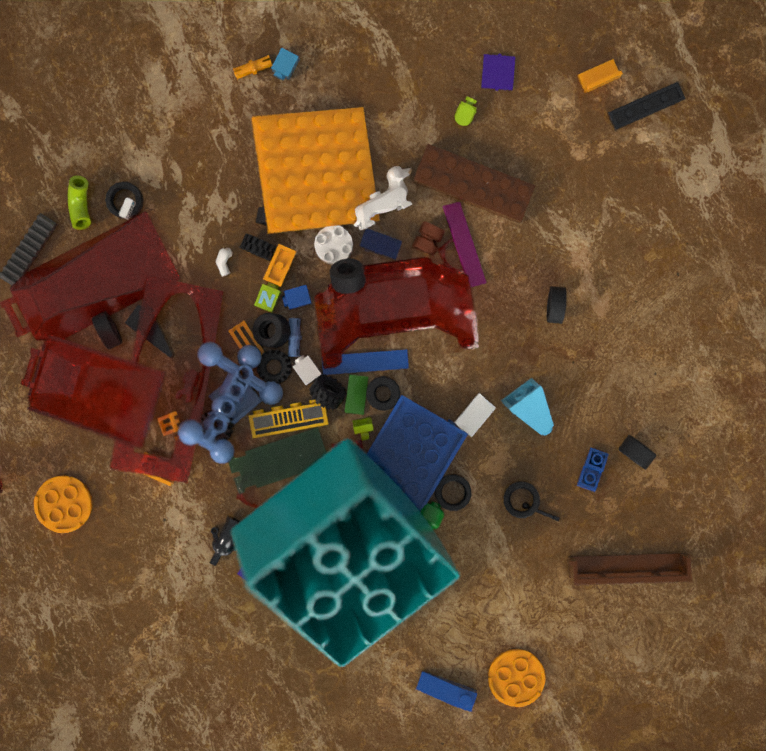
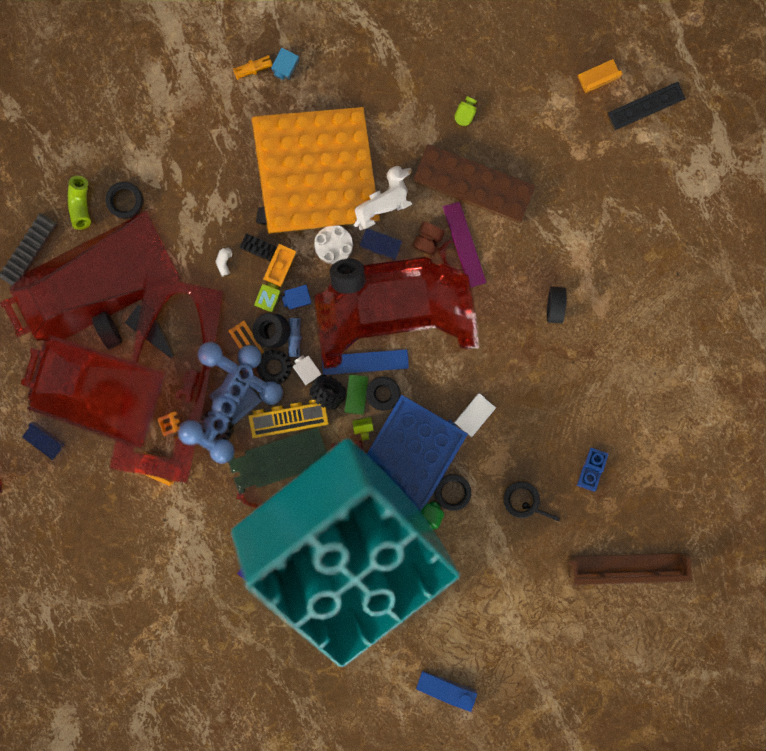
(43, 440): none -> clear blue panel
(63, 504): light orange tile -> none
(127, 208): white tile -> none
(224, 543): black piece -> none
(498, 72): dark purple piece -> none
(516, 677): light orange tile -> none
(530, 406): medium azure slope -> none
(637, 452): black tyre -> none

